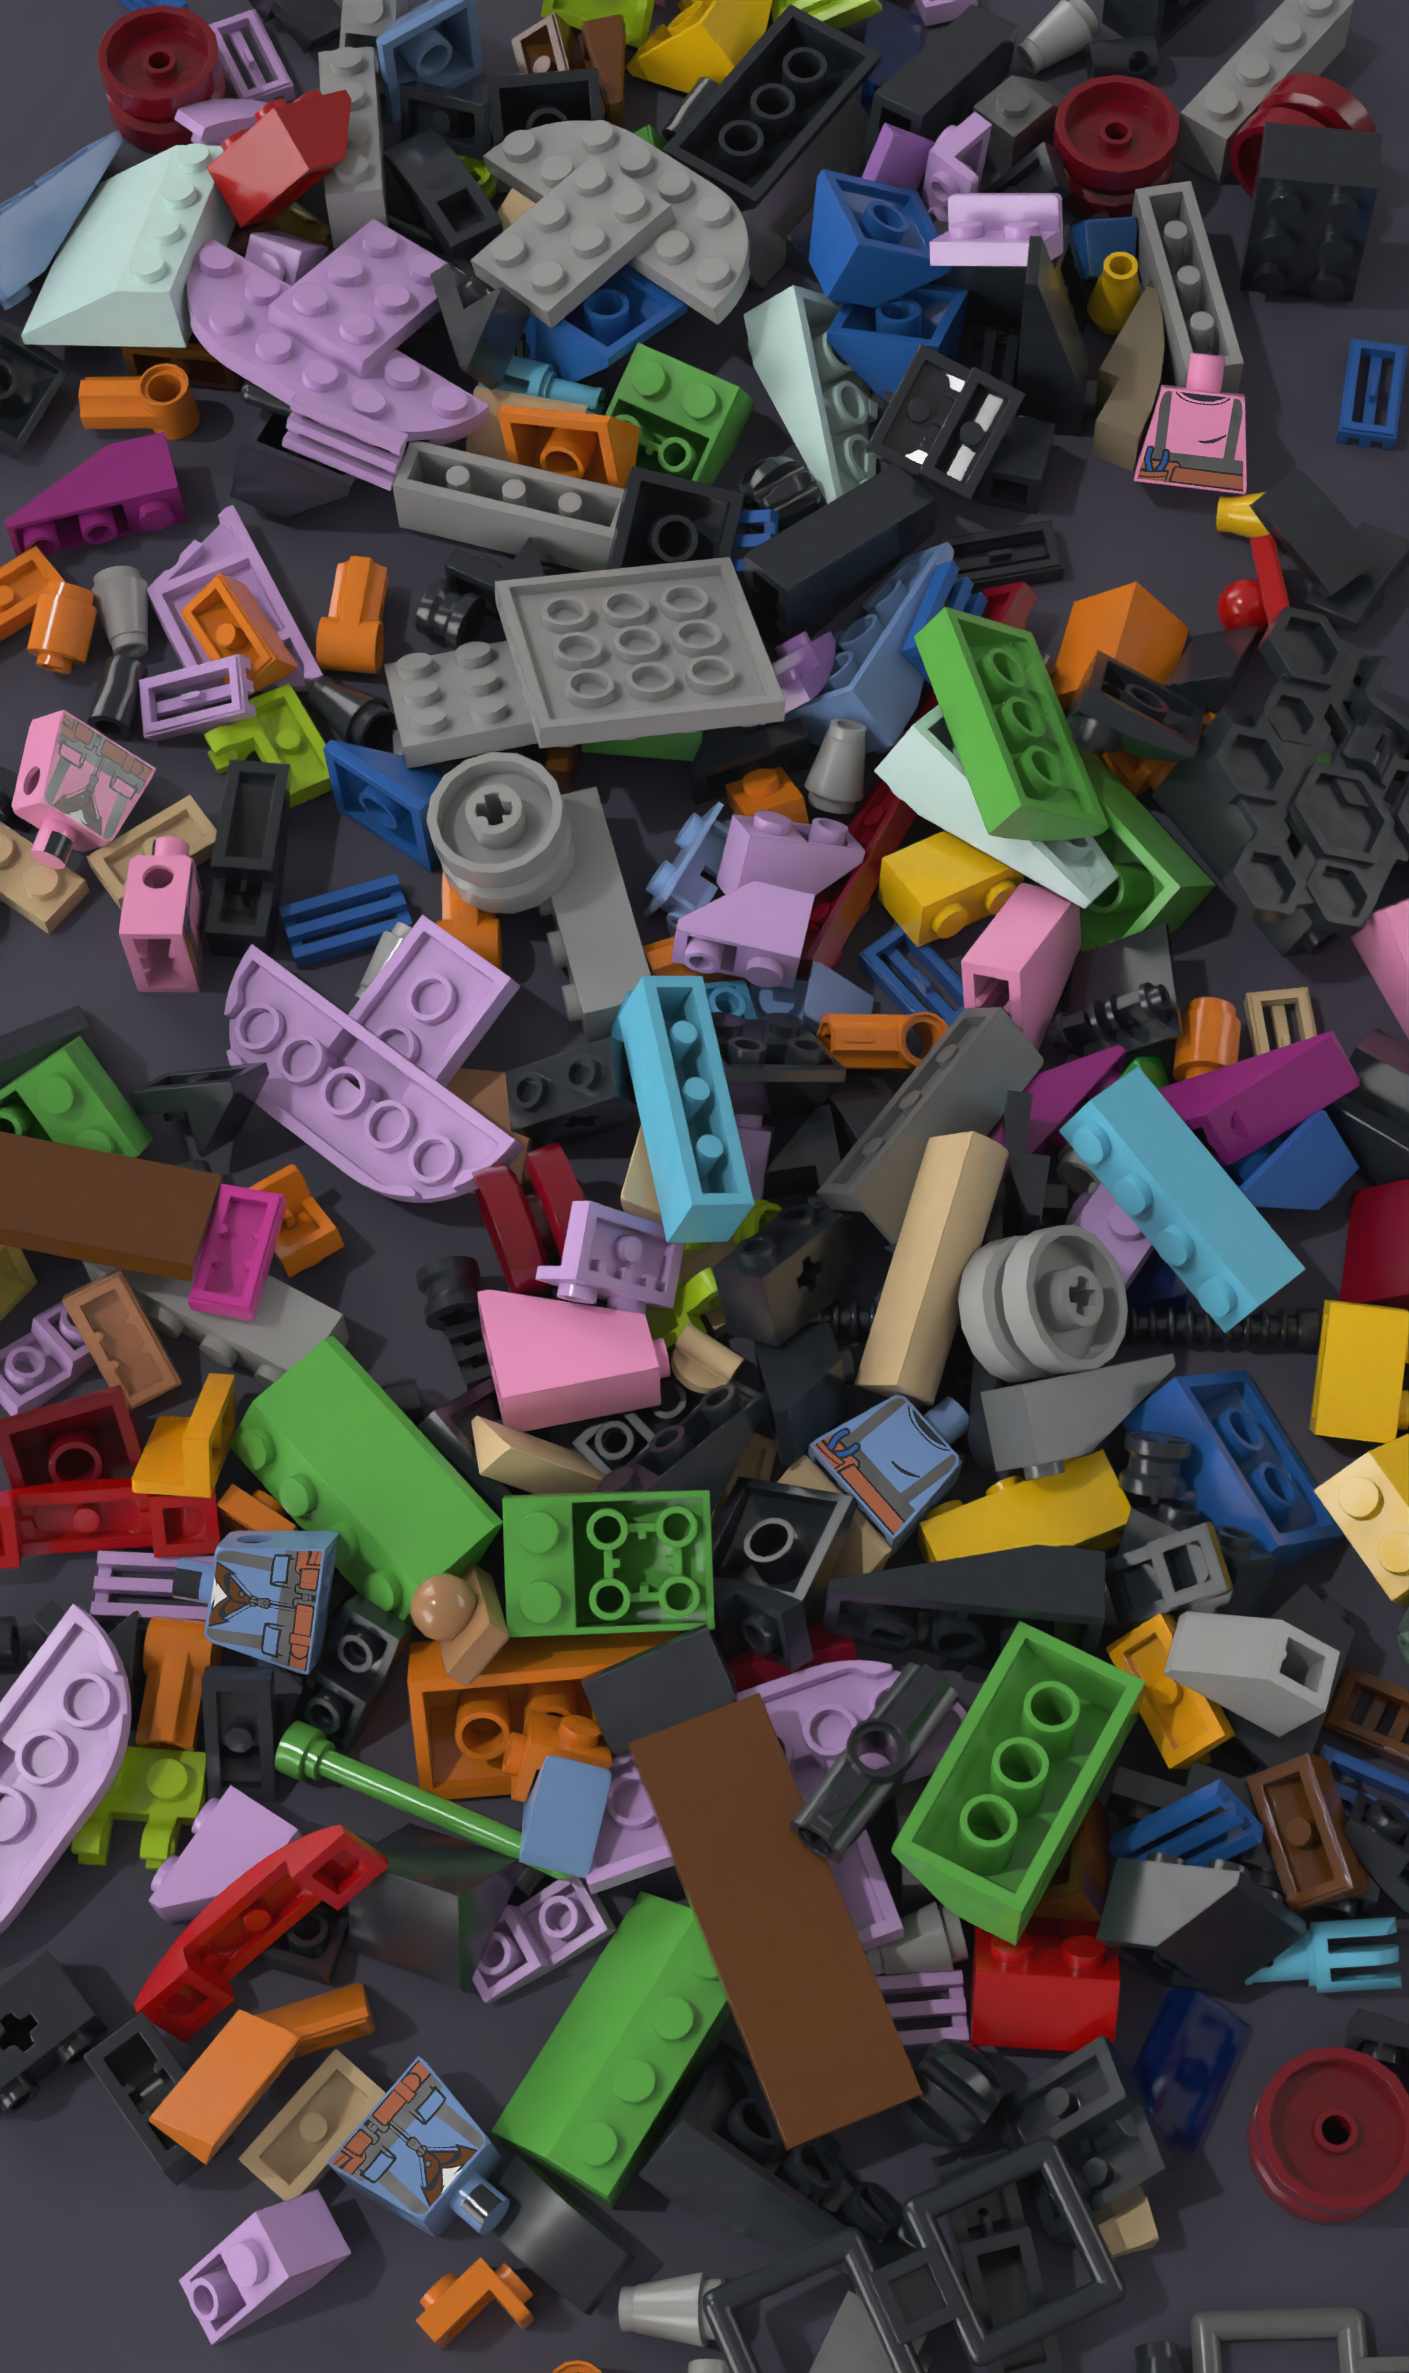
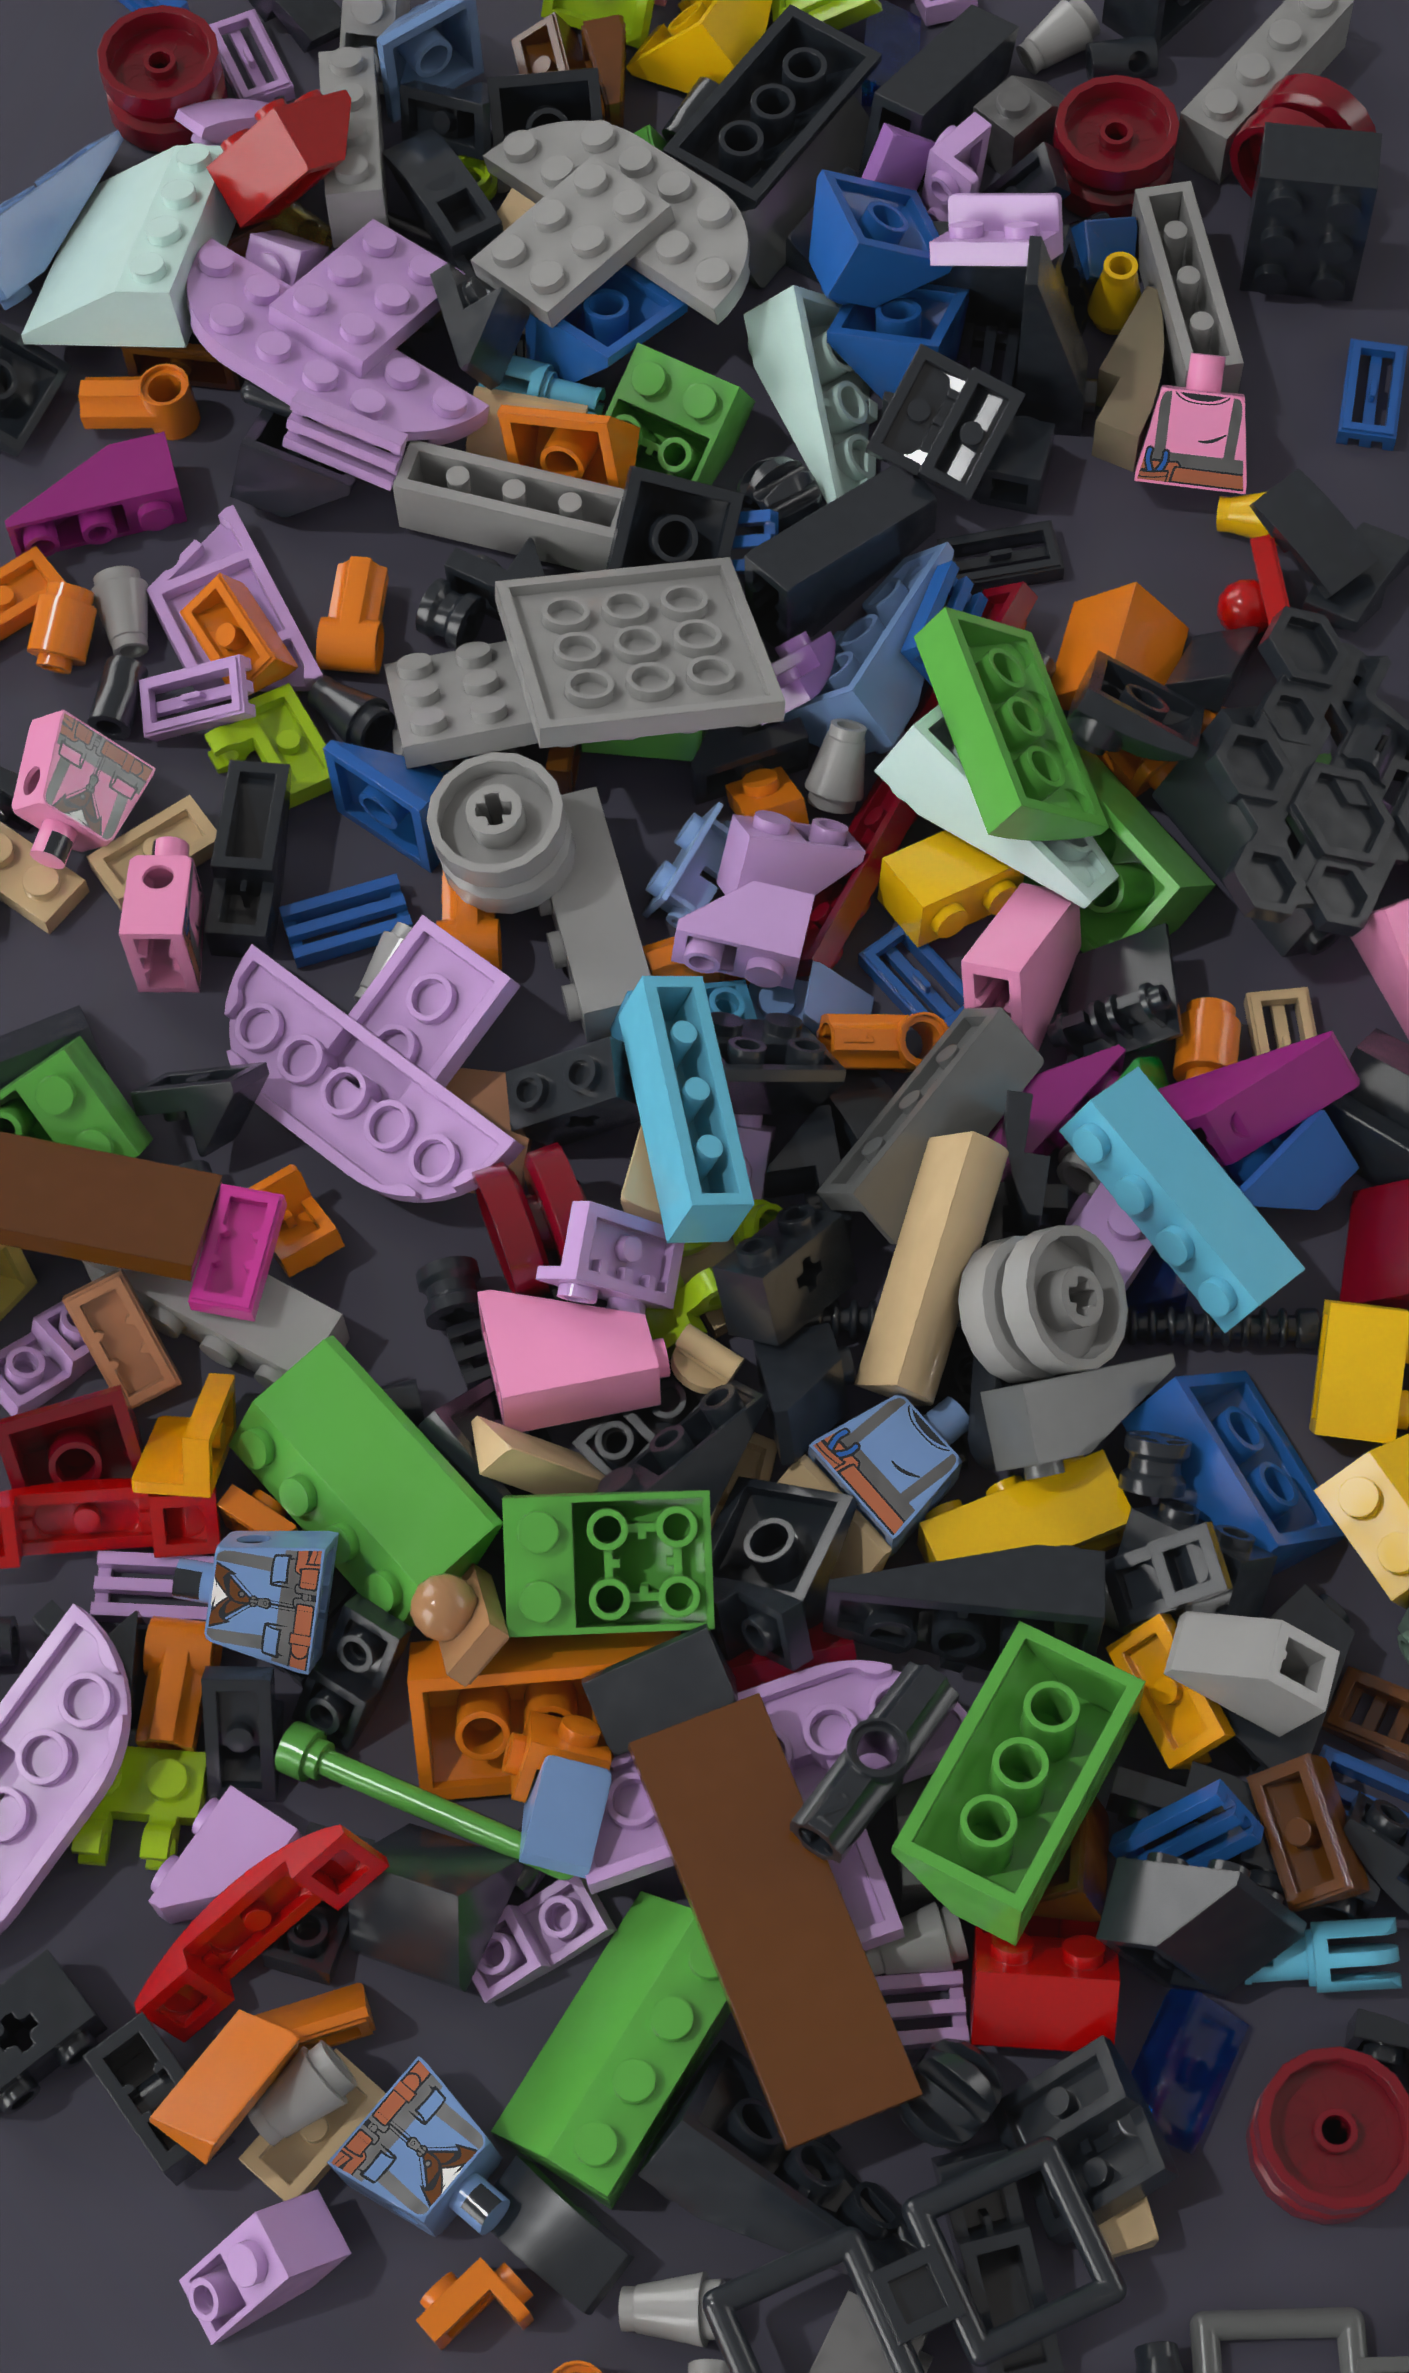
(302, 2093): none -> light grey cone

